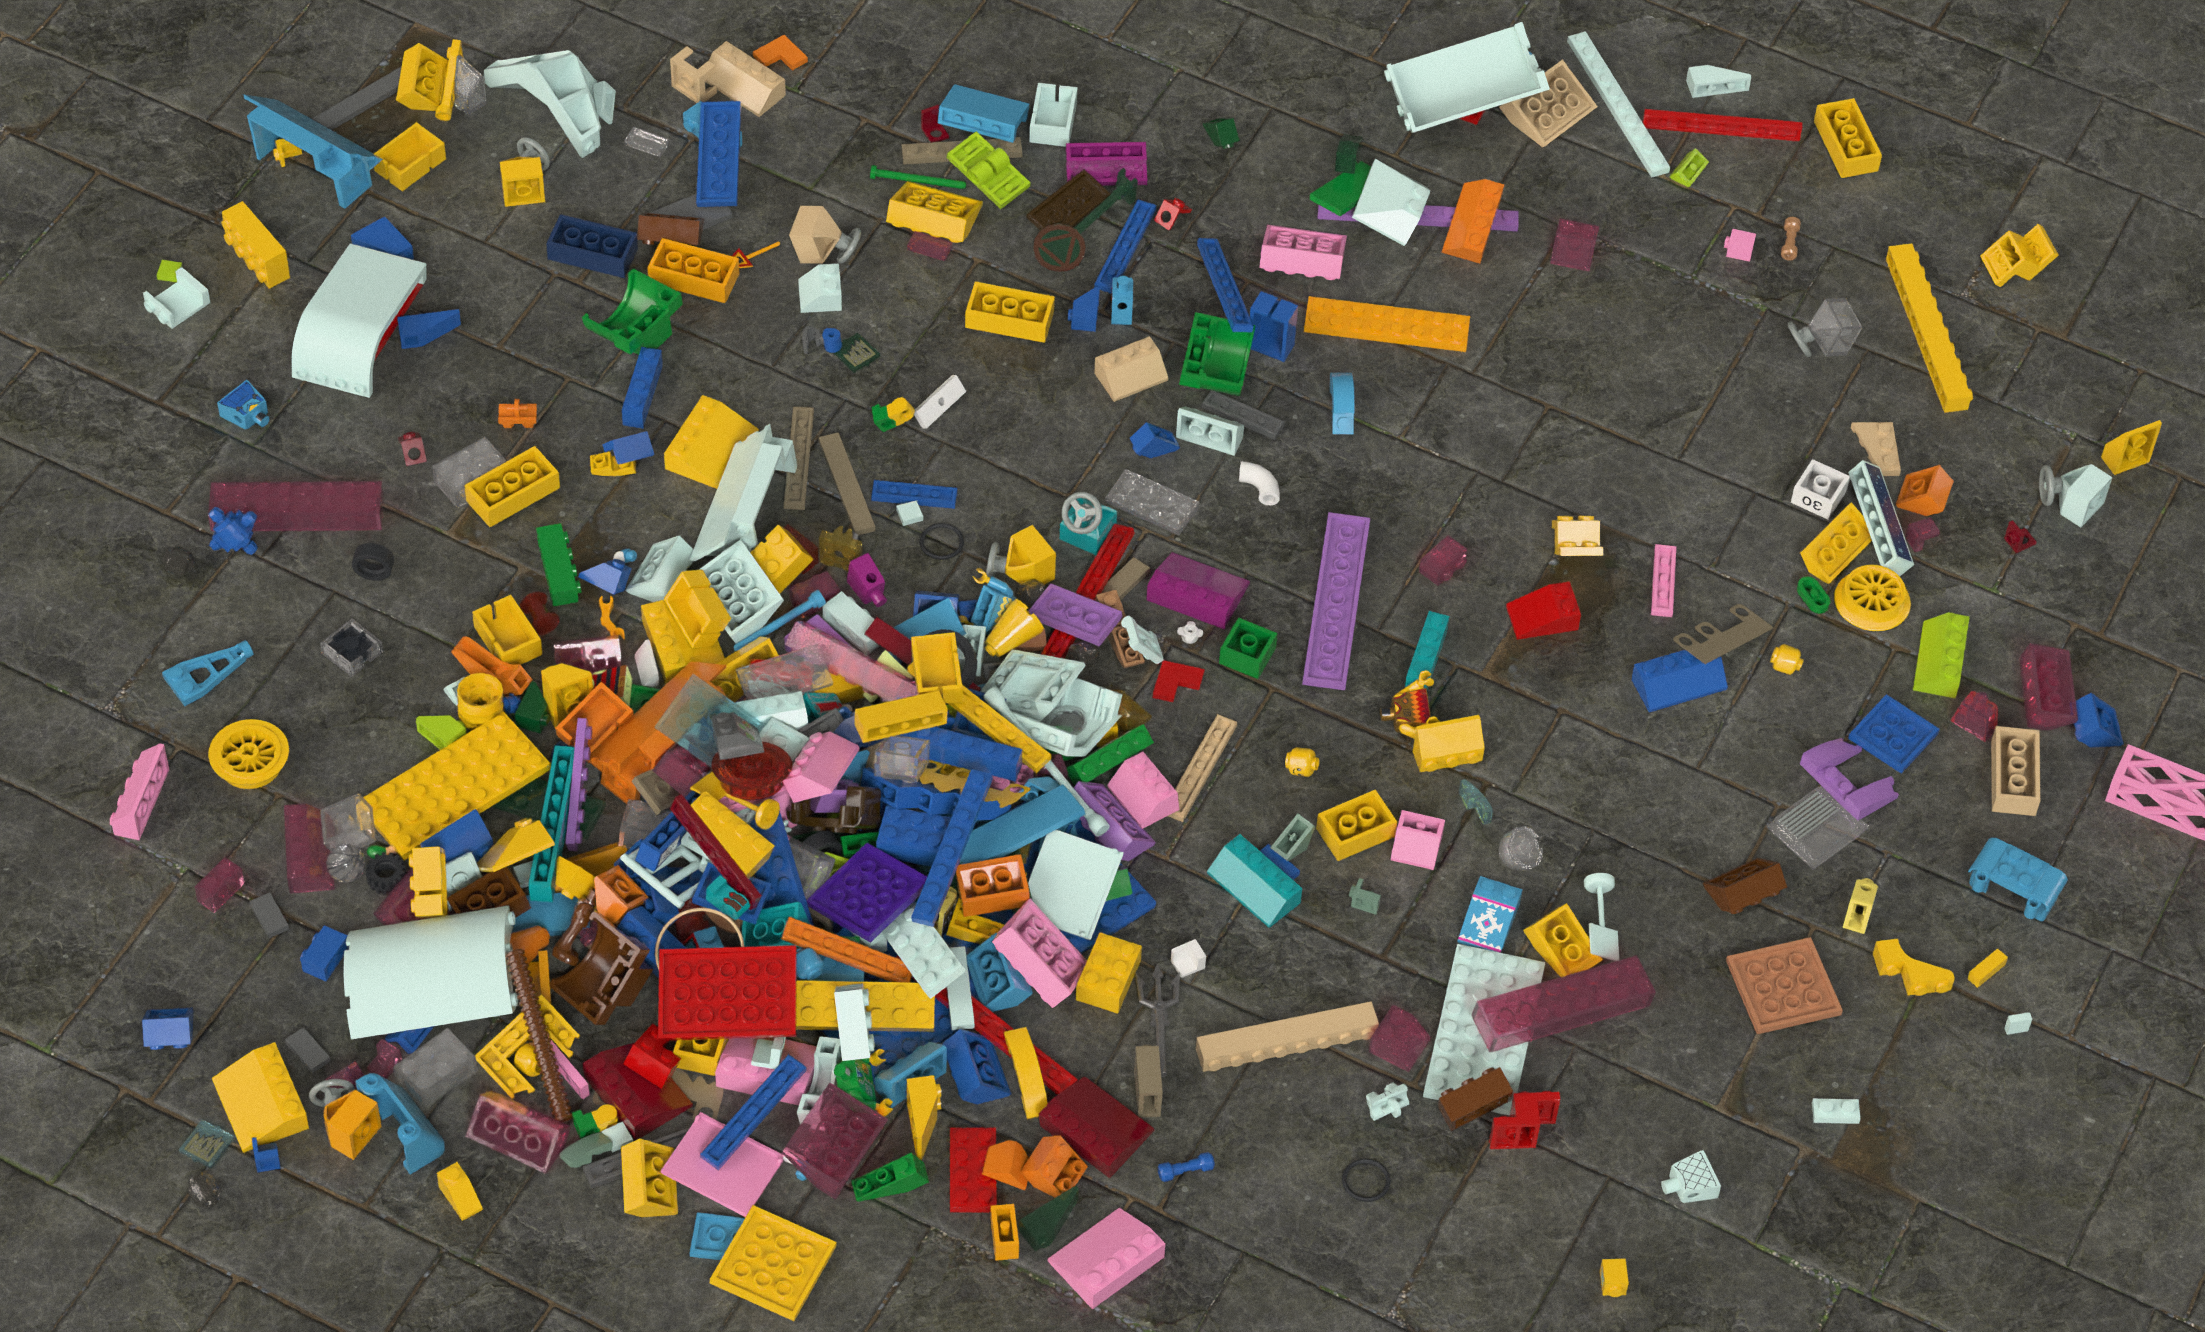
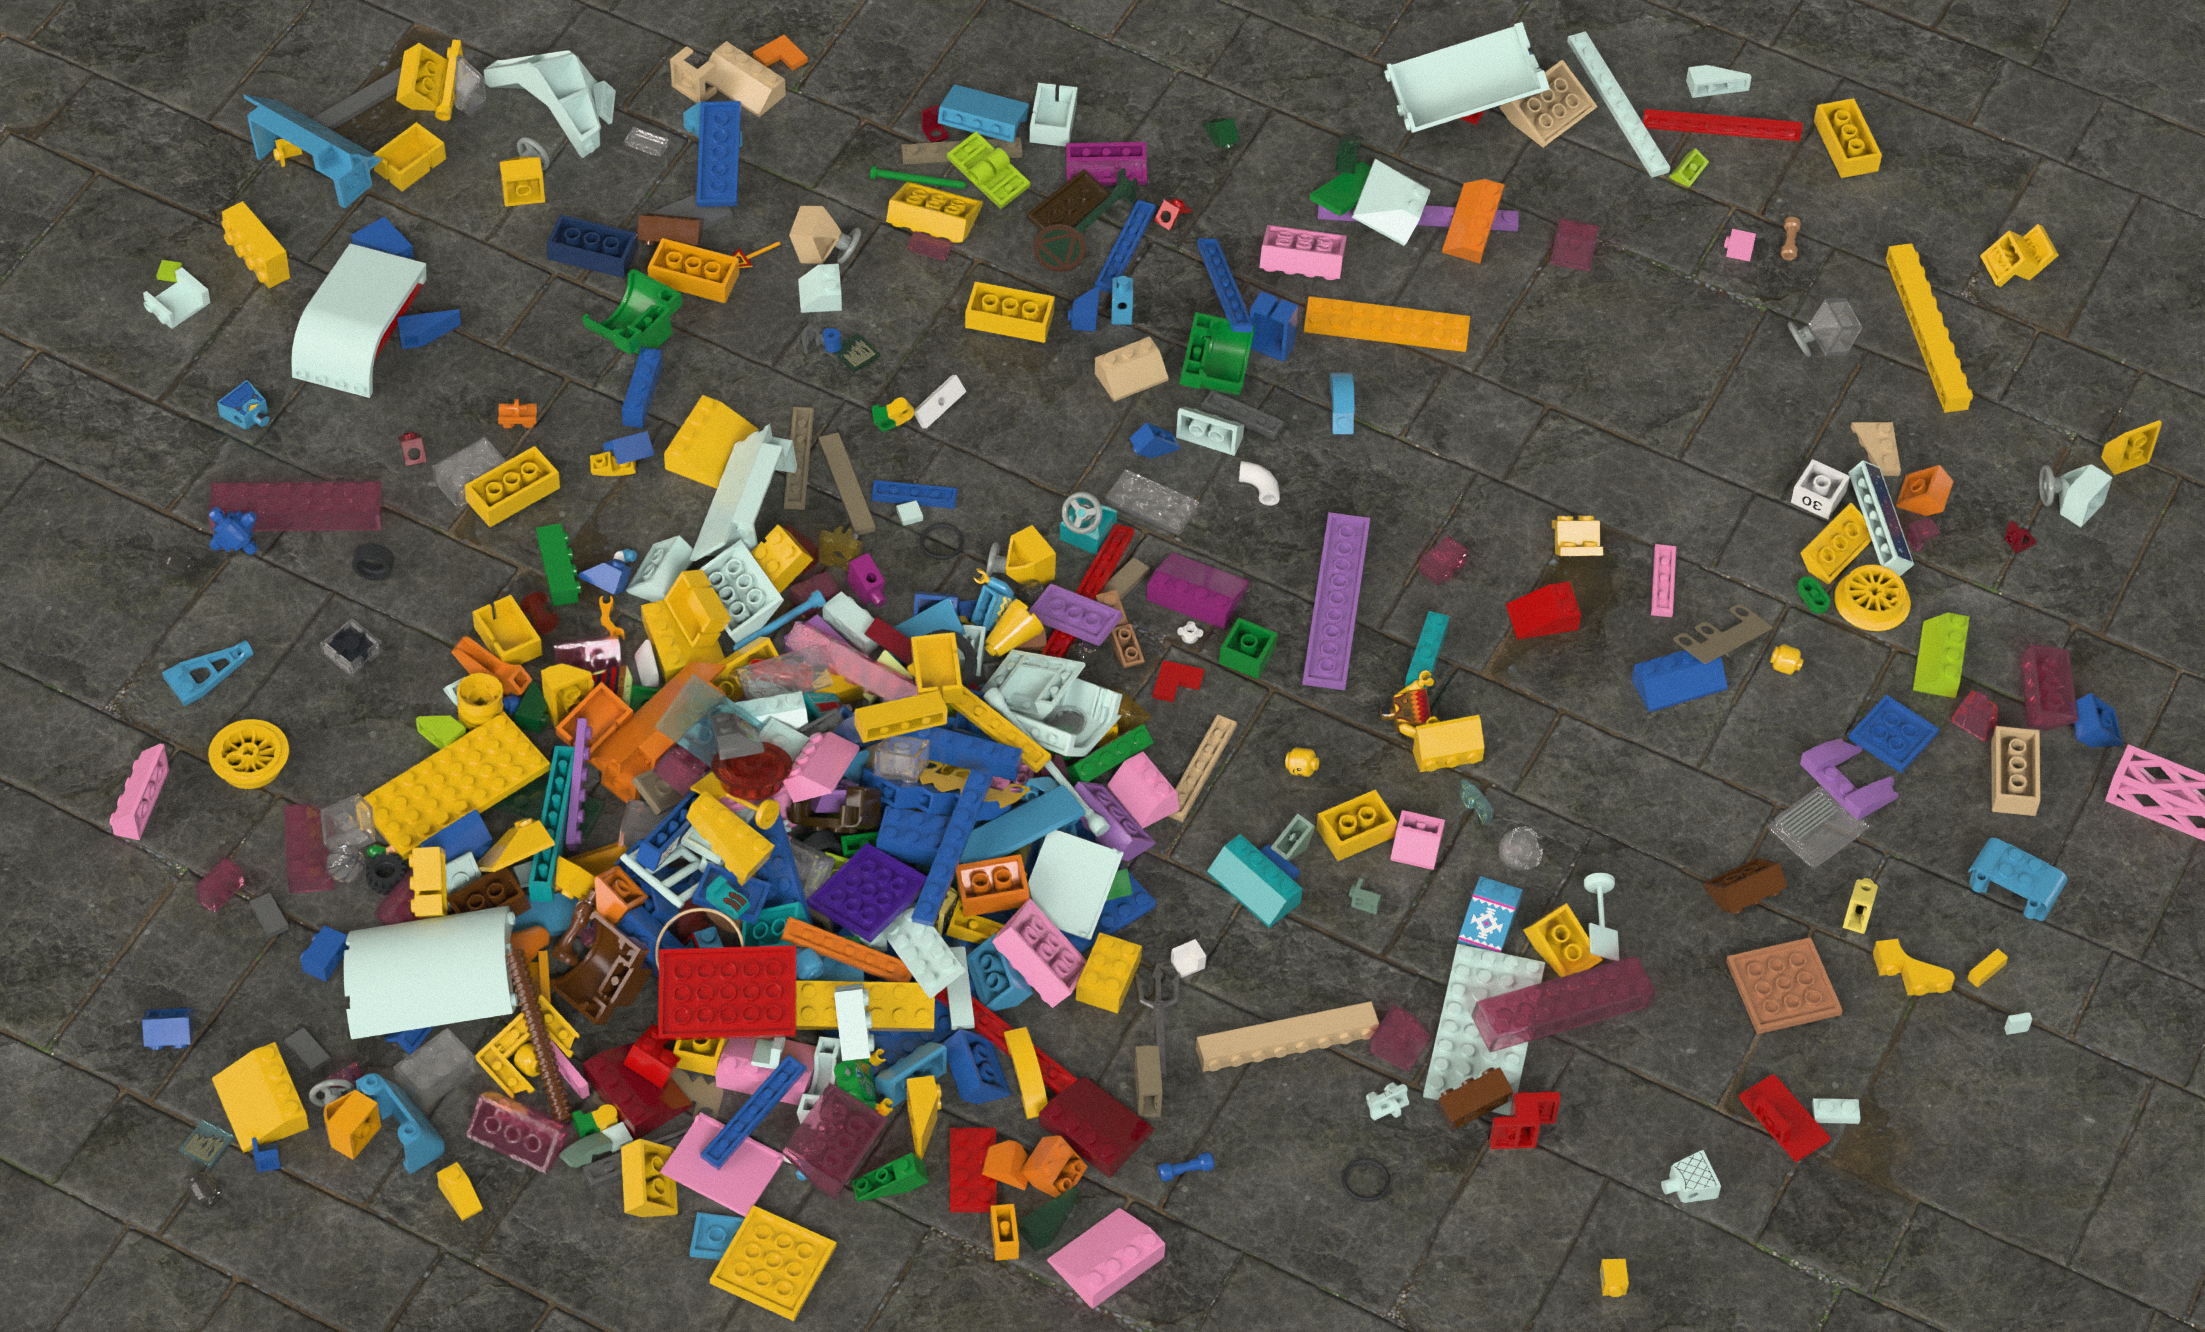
(386, 1059): clear pink panel -> none
(714, 850): dark red tile -> none
(1142, 640): light aqua plate -> none
(1784, 1118): none -> red bracket

